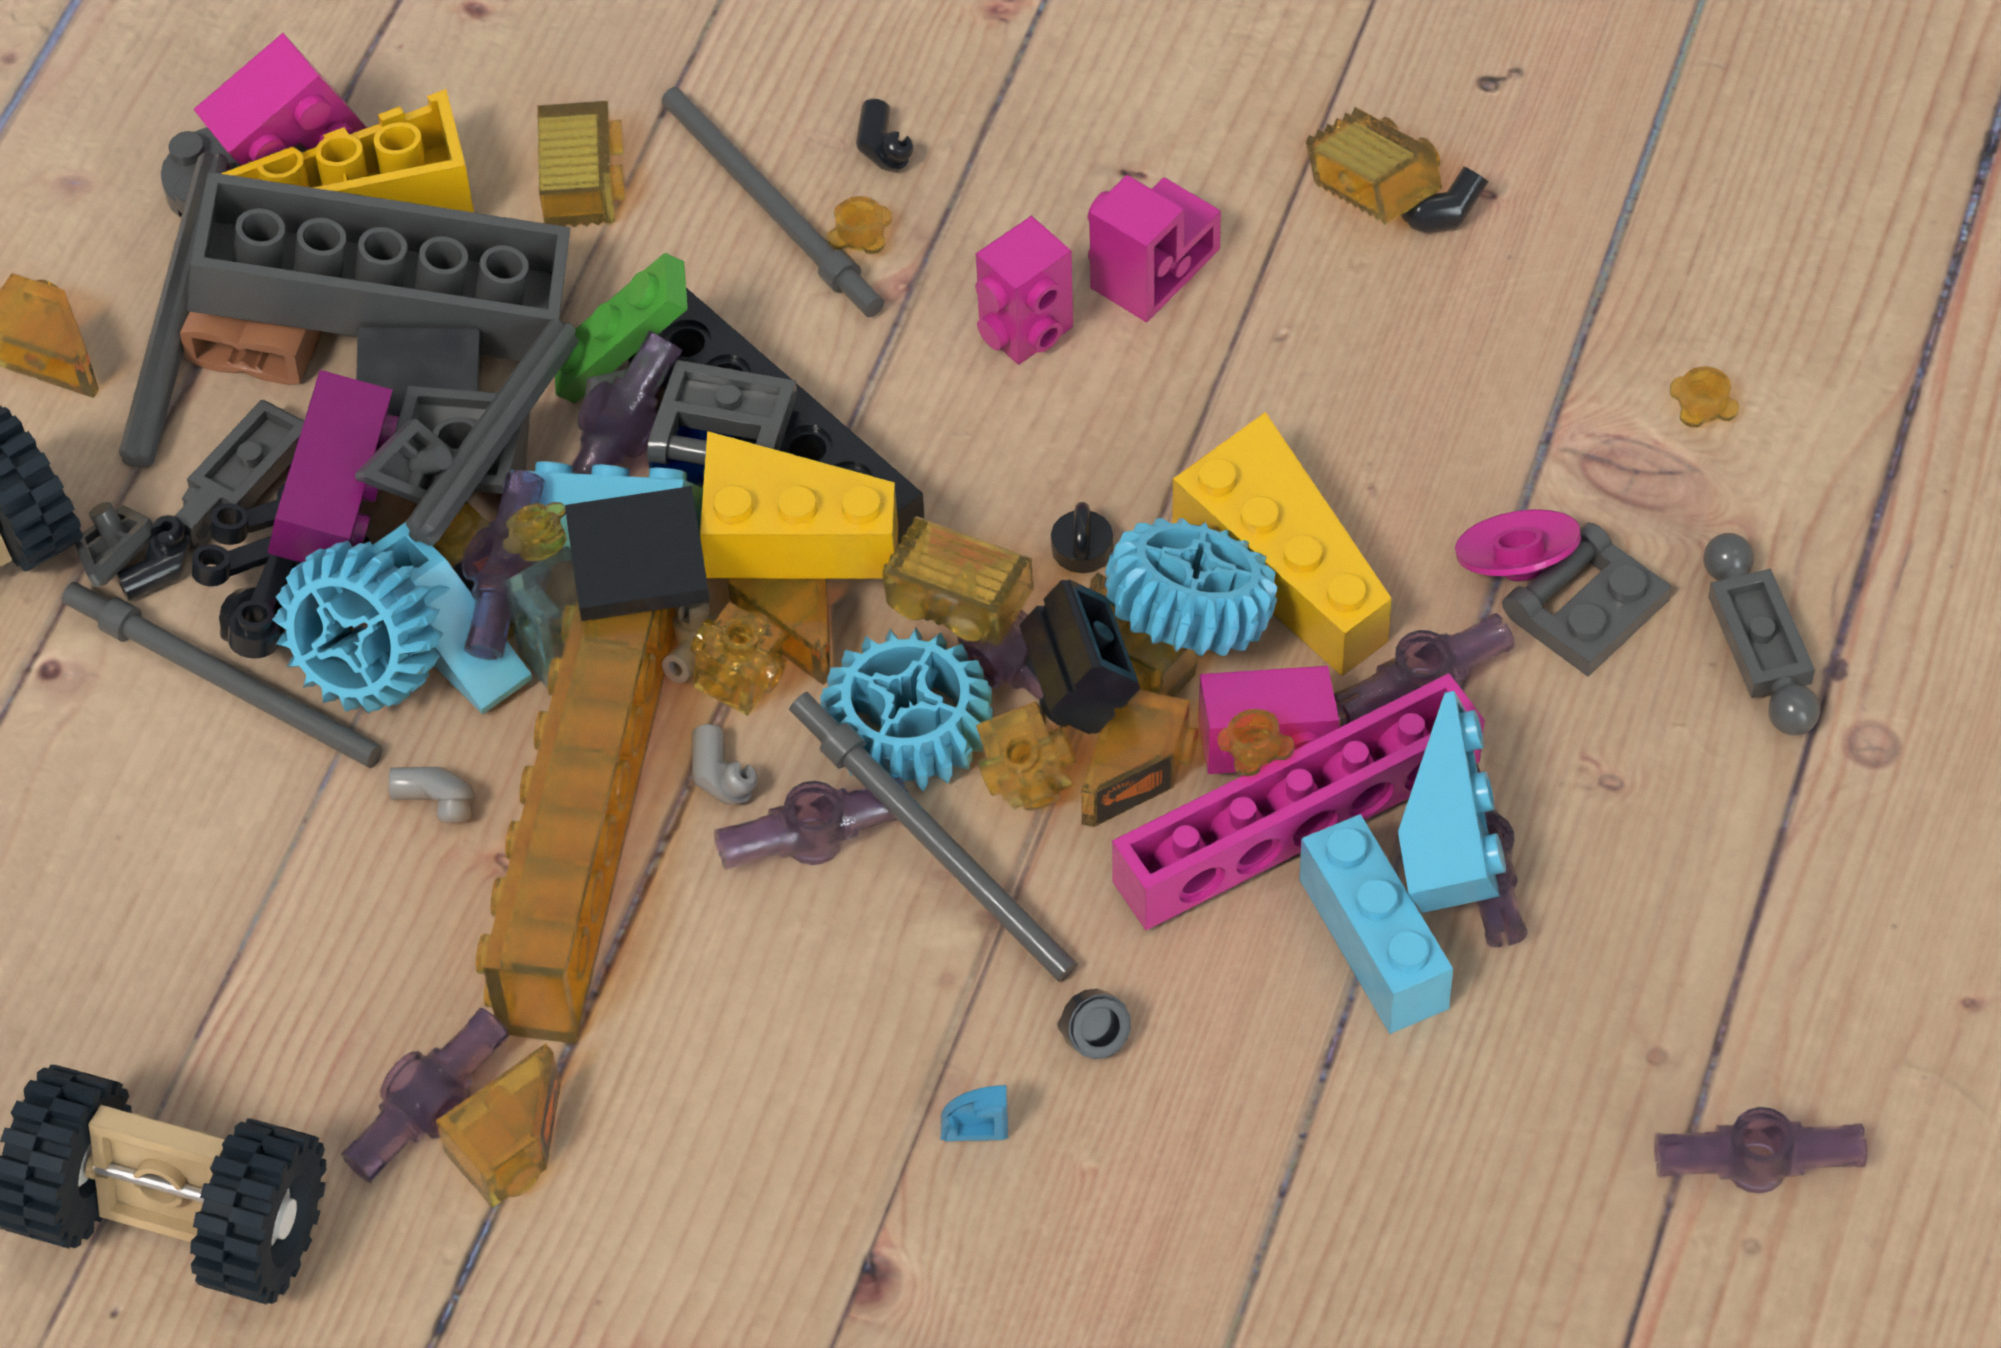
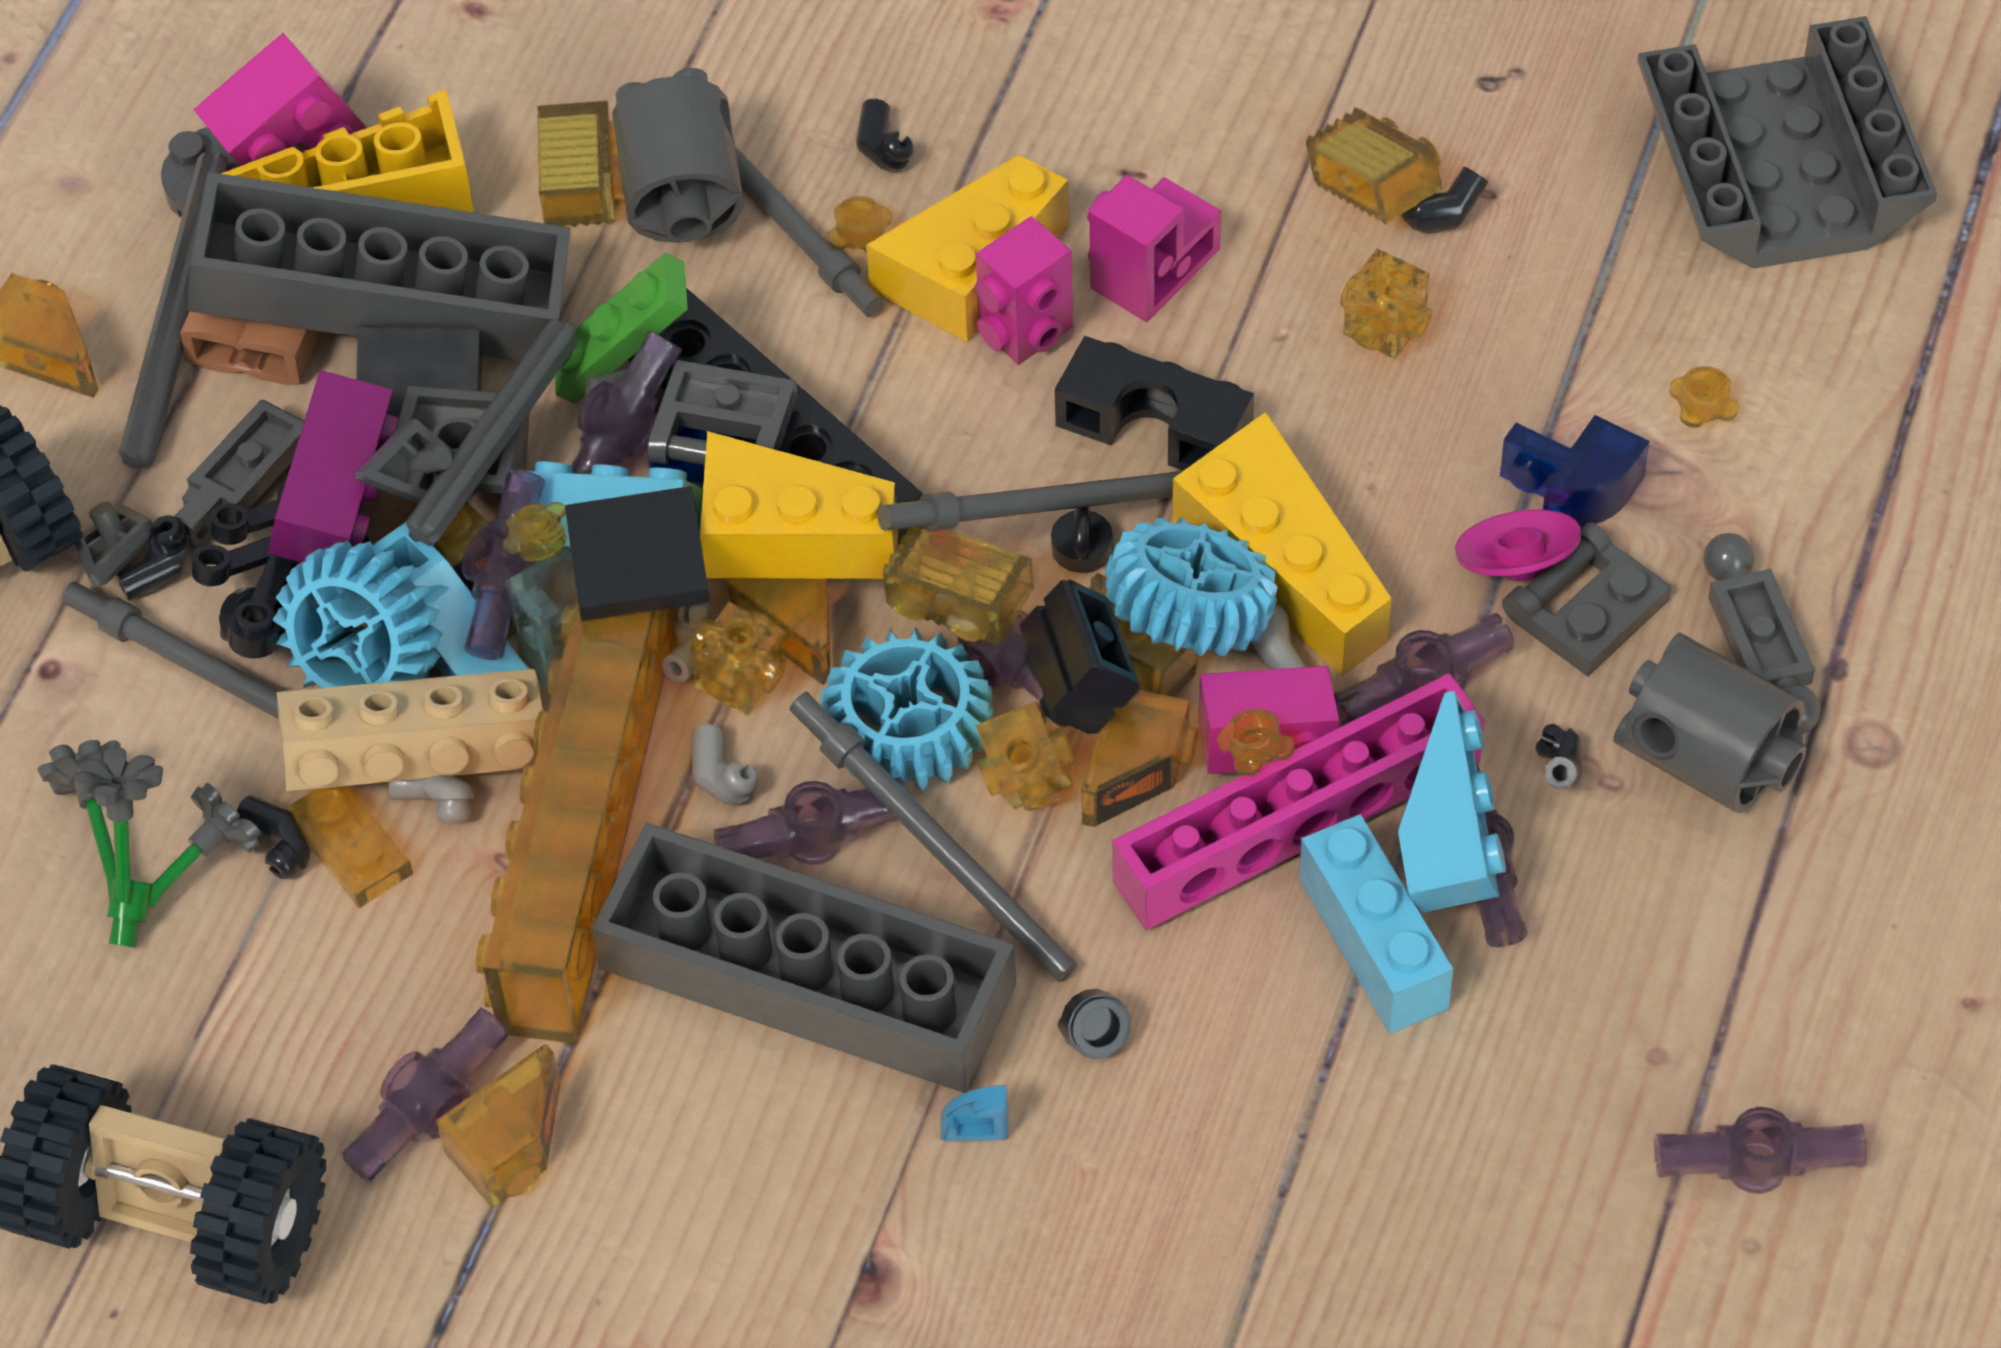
(106, 779): none -> dark grey plant
(281, 827): none -> black arm
(350, 843): none -> clear yellow plate
(408, 729): none -> tan brick
(677, 157): none -> dark grey cylinder
(805, 957): none -> dark grey brick
(932, 256): none -> yellow wedge
(945, 510): none -> dark grey bar
(1113, 386): none -> black arch
(1276, 644): none -> light grey arm
(1386, 304): none -> clear yellow brick
(1565, 754): none -> black arm
(1582, 481): none -> clear blue brick
(1713, 725): none -> dark grey cylinder
(1791, 150): none -> dark grey slope

